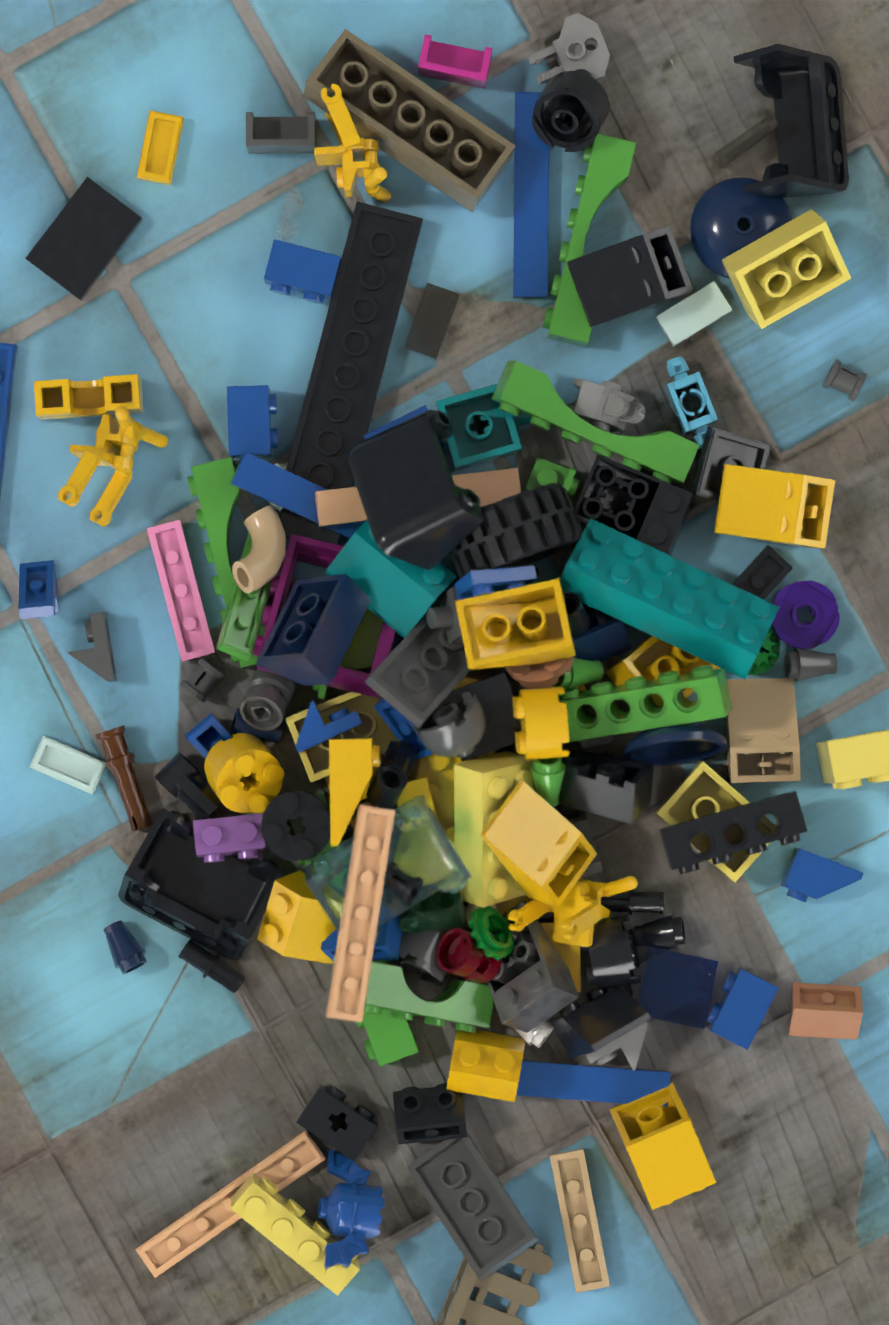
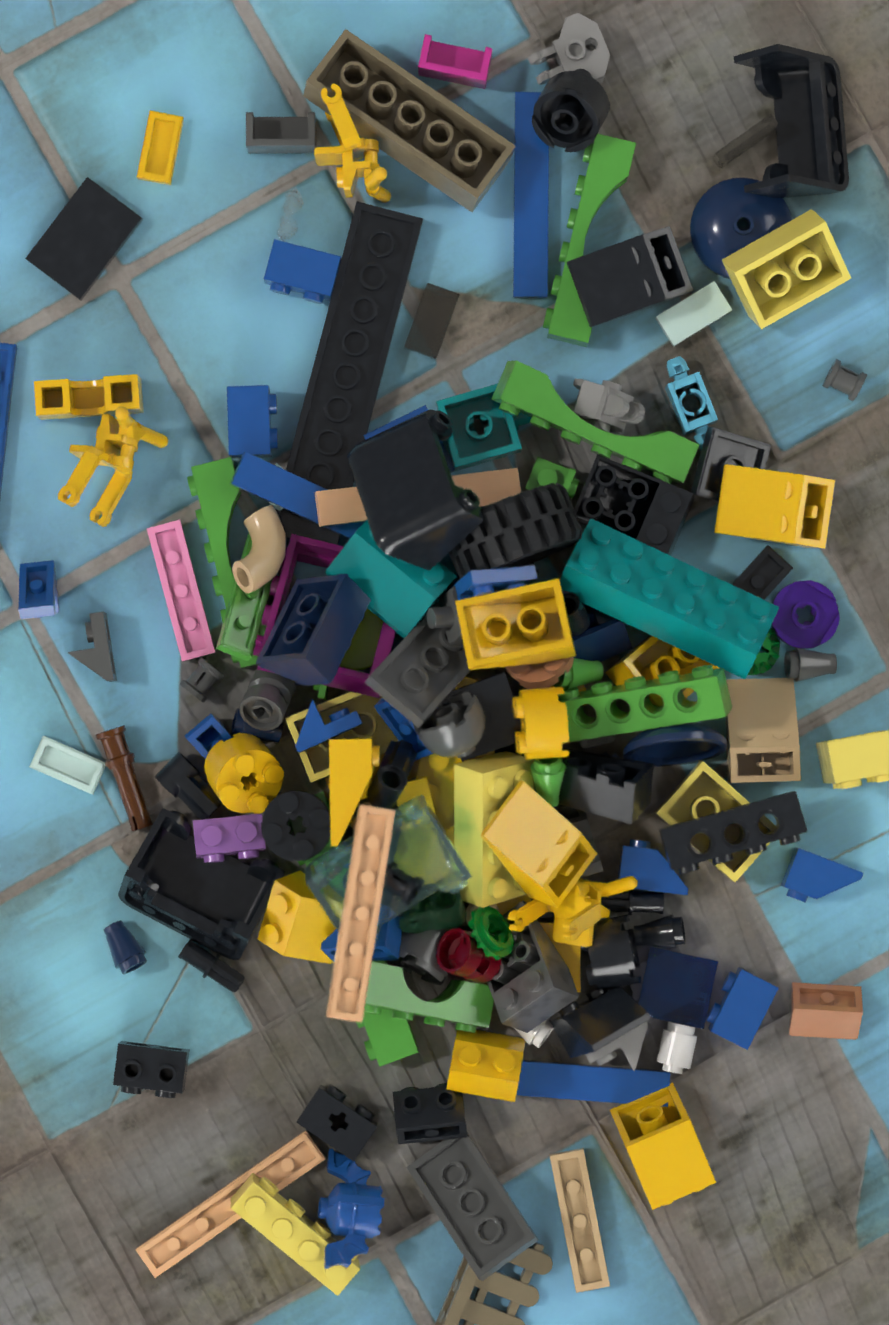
(151, 1068): none -> black brick
(649, 869): none -> blue slope
(677, 1047): none -> white brick

